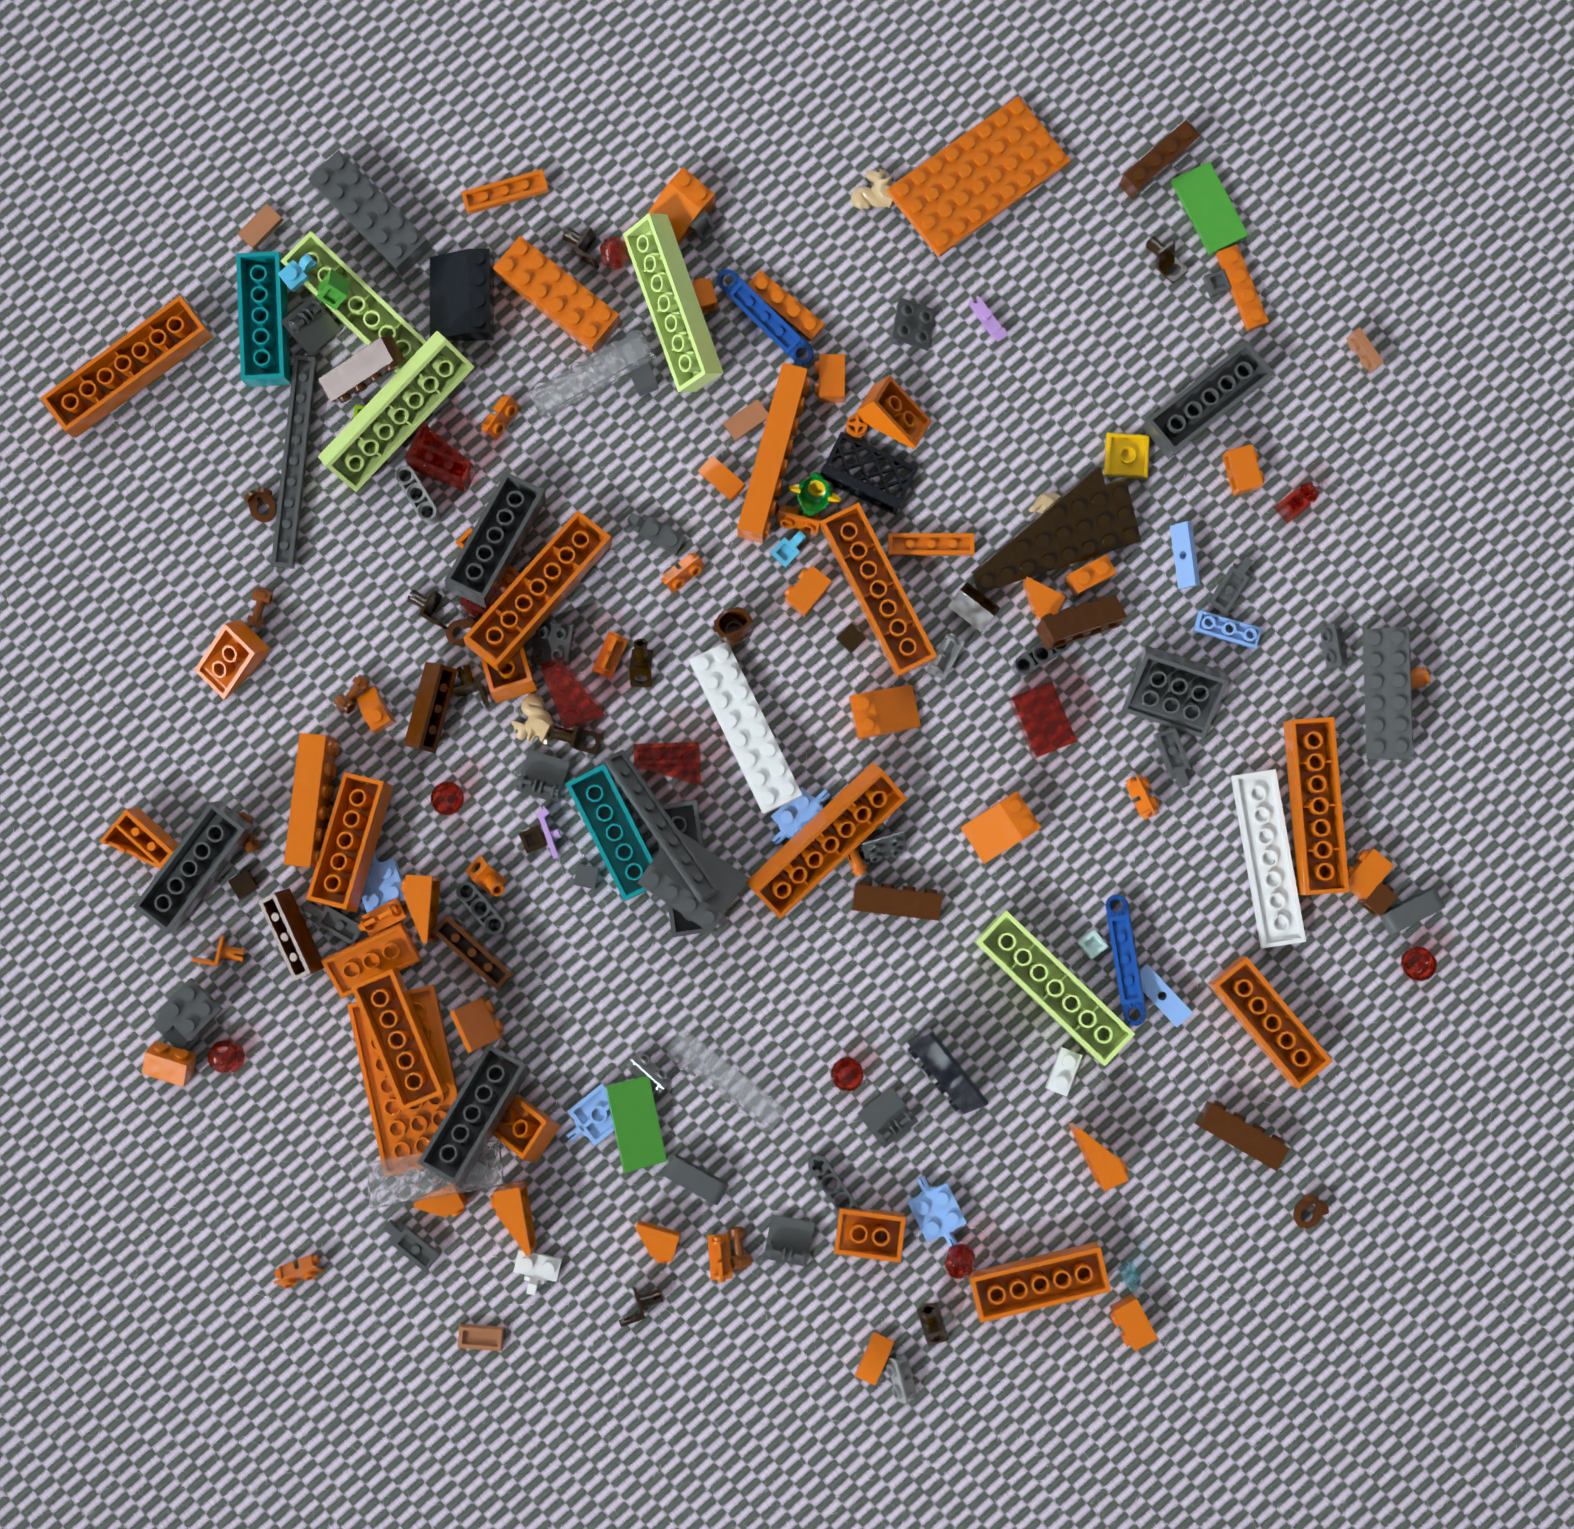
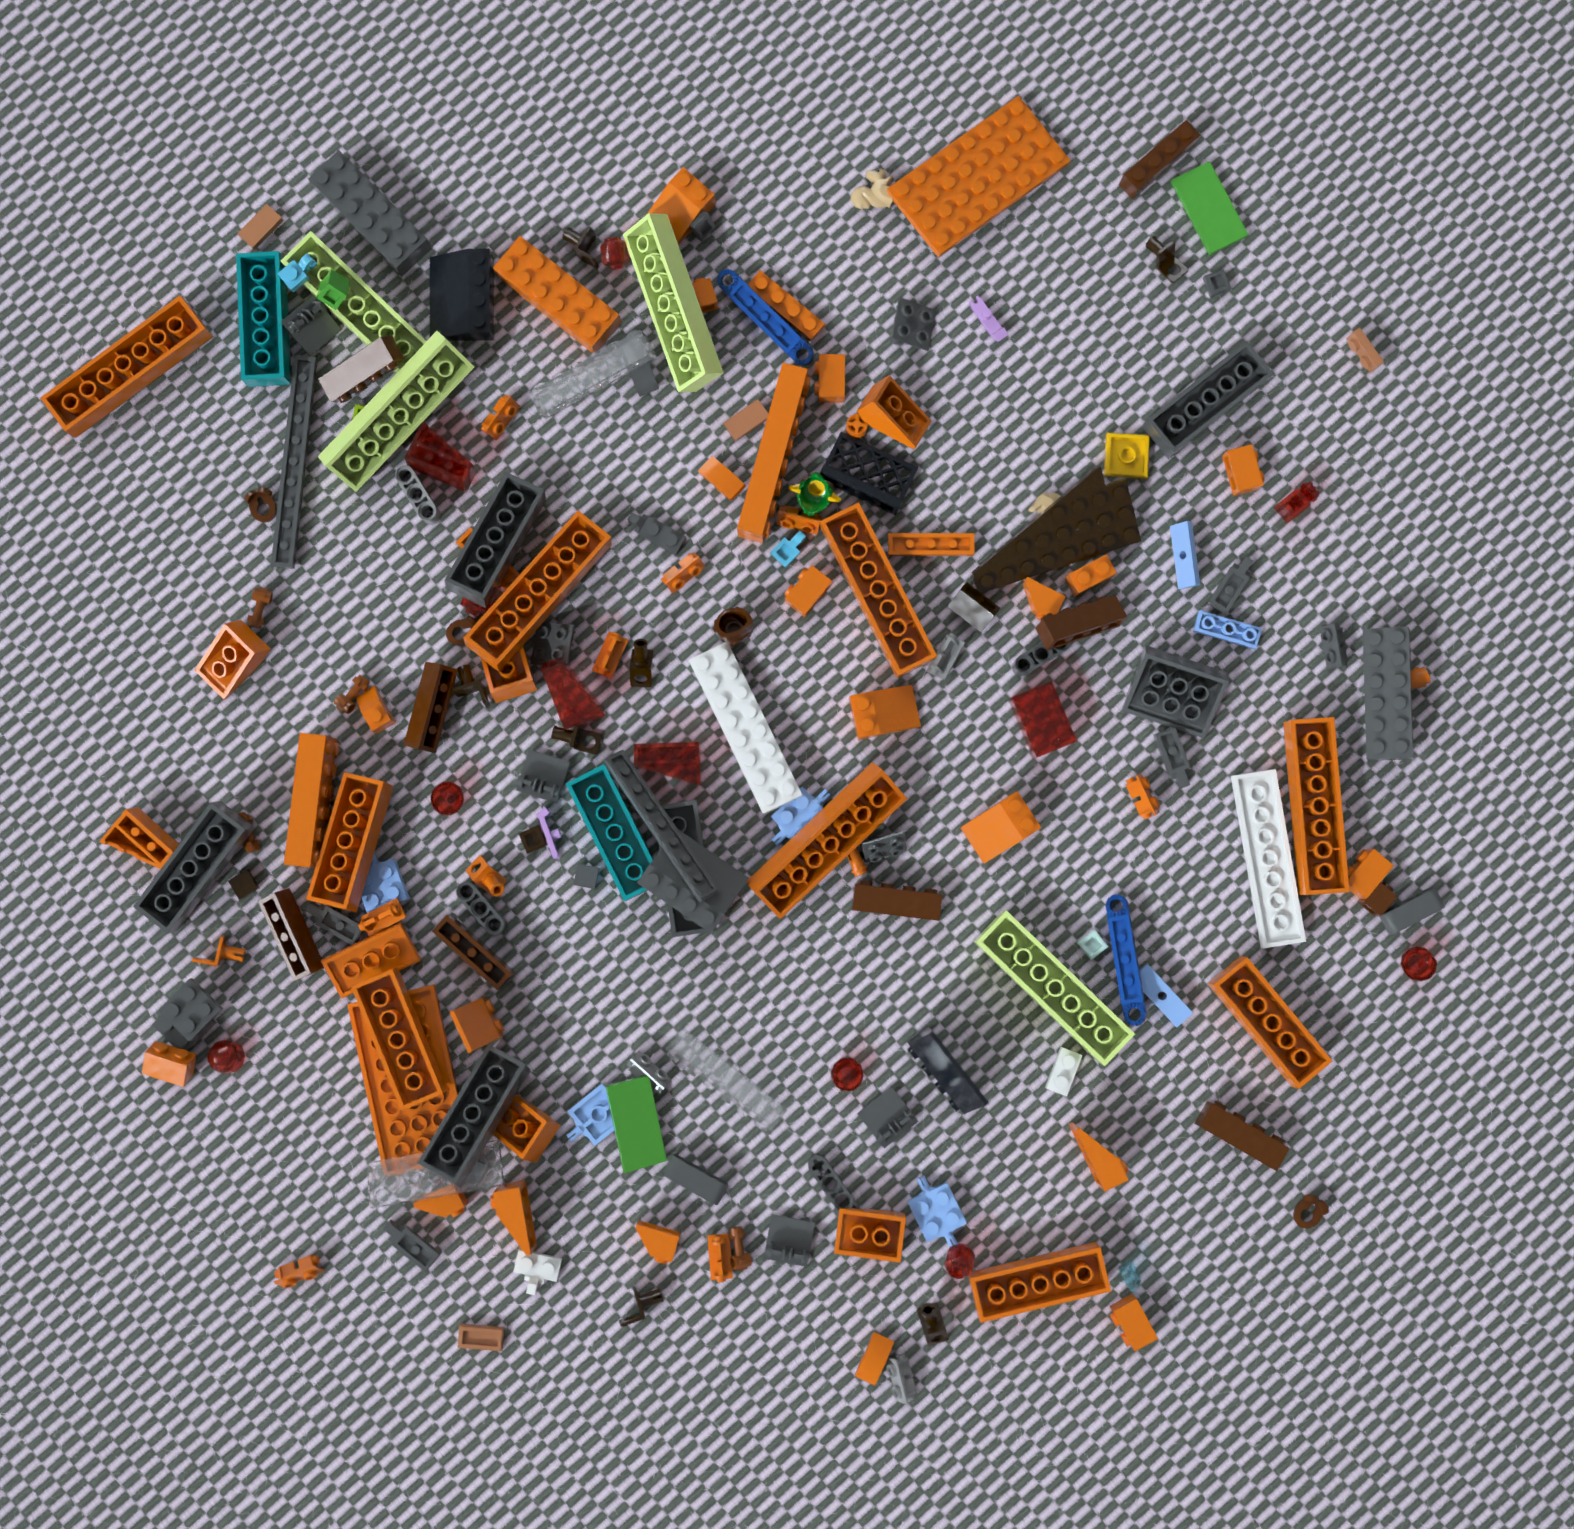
(423, 903): orange slope -> none
(427, 604): dark brown bracket -> none
(505, 191): orange plate -> none
(538, 722): tan animal -> none
(851, 638): dark brown tile -> none
(1242, 288): orange plate -> none

